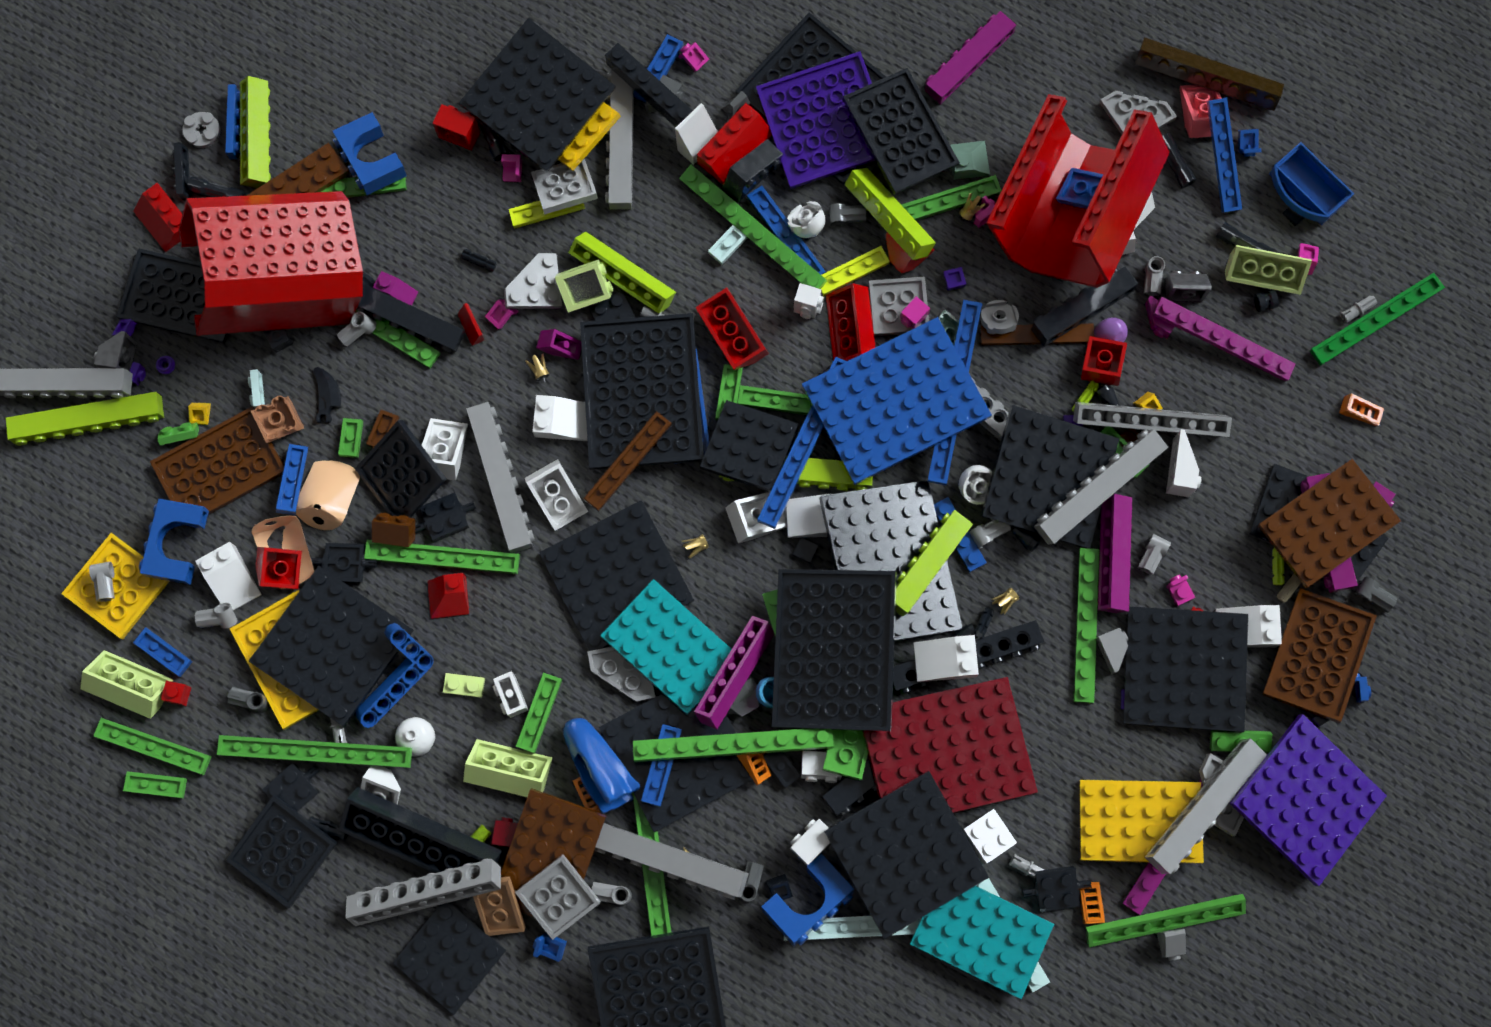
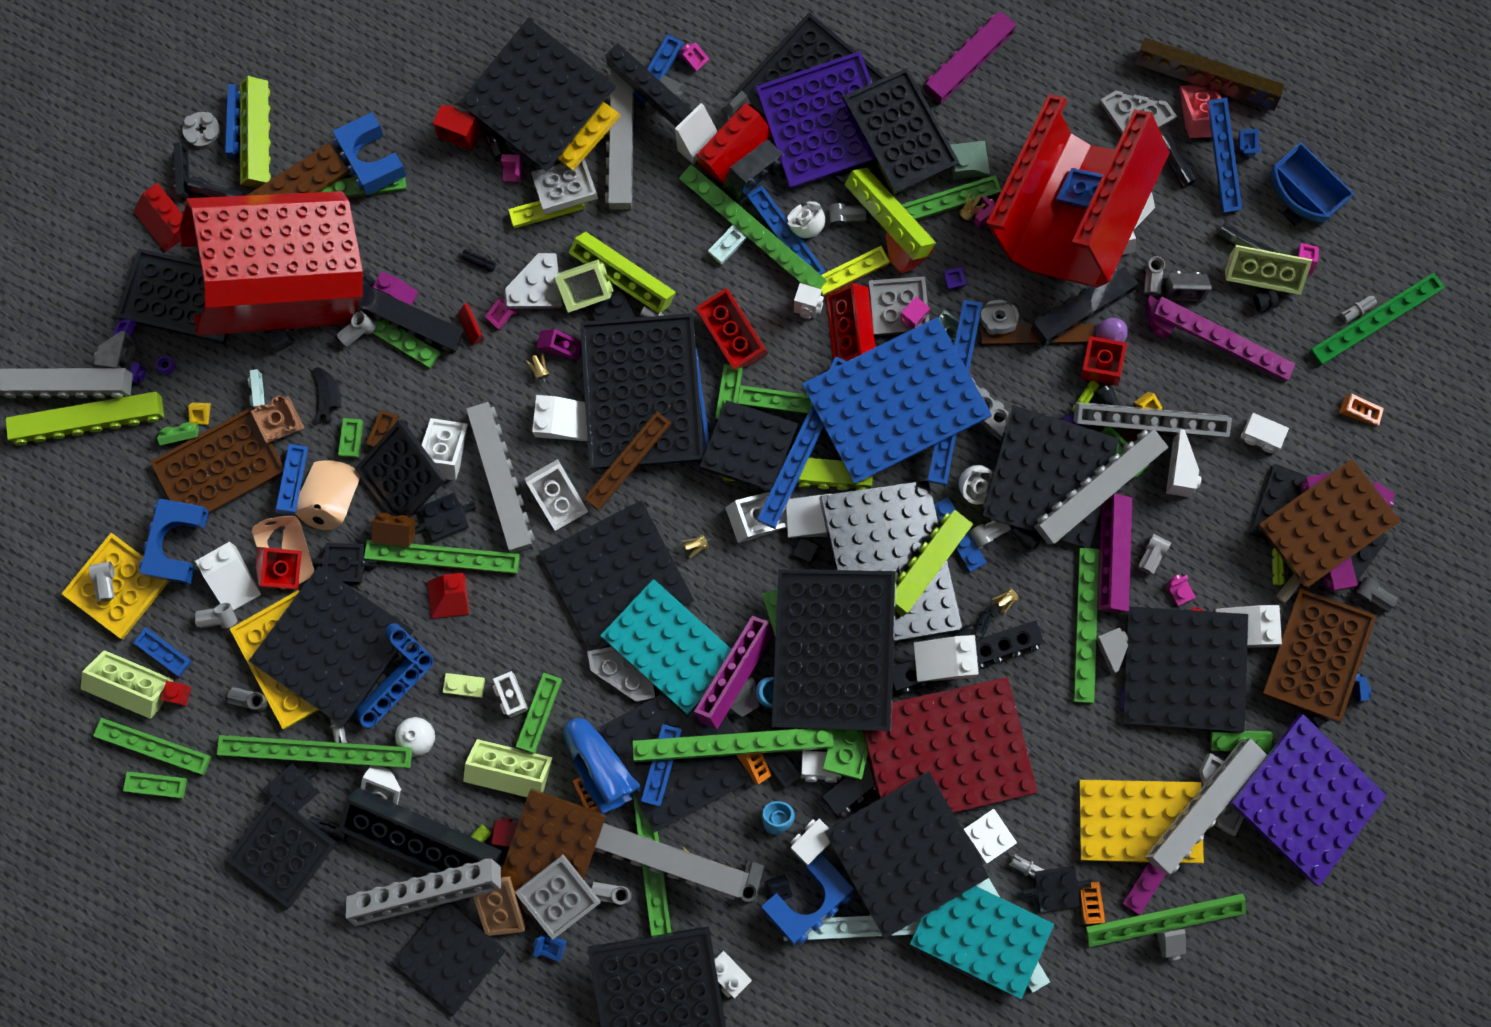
(730, 975): none -> white brick
(777, 817): none -> dark azure hat
(1264, 433): none -> white brick

